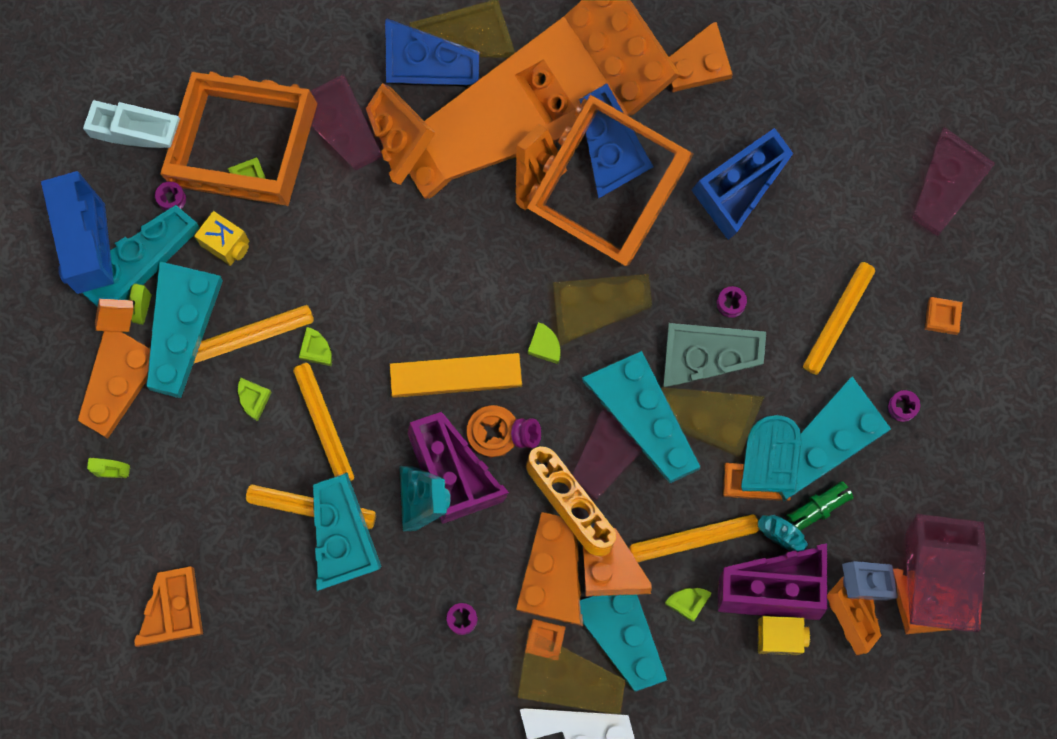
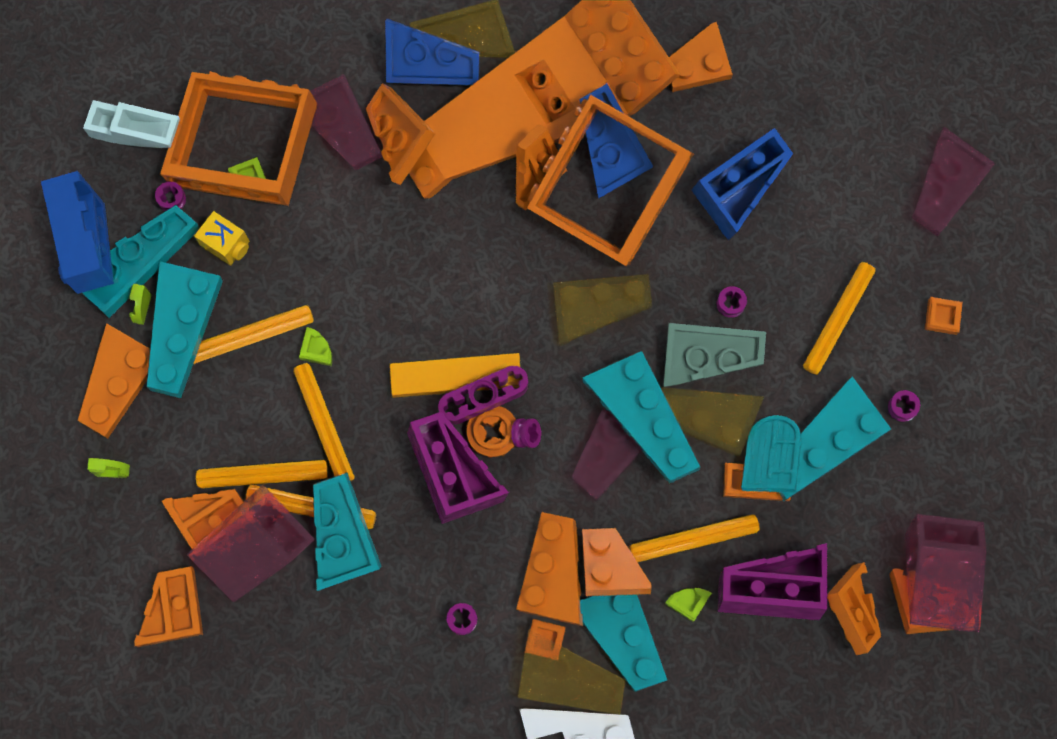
(114, 315): orange tile -> none
(201, 513): none -> orange wing
(250, 544): none -> clear pink slope
(253, 398): lime tile -> none
(261, 474): none -> light orange axle
(421, 497): teal wing -> none
(509, 394): none -> magenta beam
(545, 344): lime tile -> none
(574, 498): light orange beam -> none
(782, 533): teal gear -> none
(782, 635): yellow brick -> none
(820, 506): green pin -> none
(869, 581): sand blue plate -> none

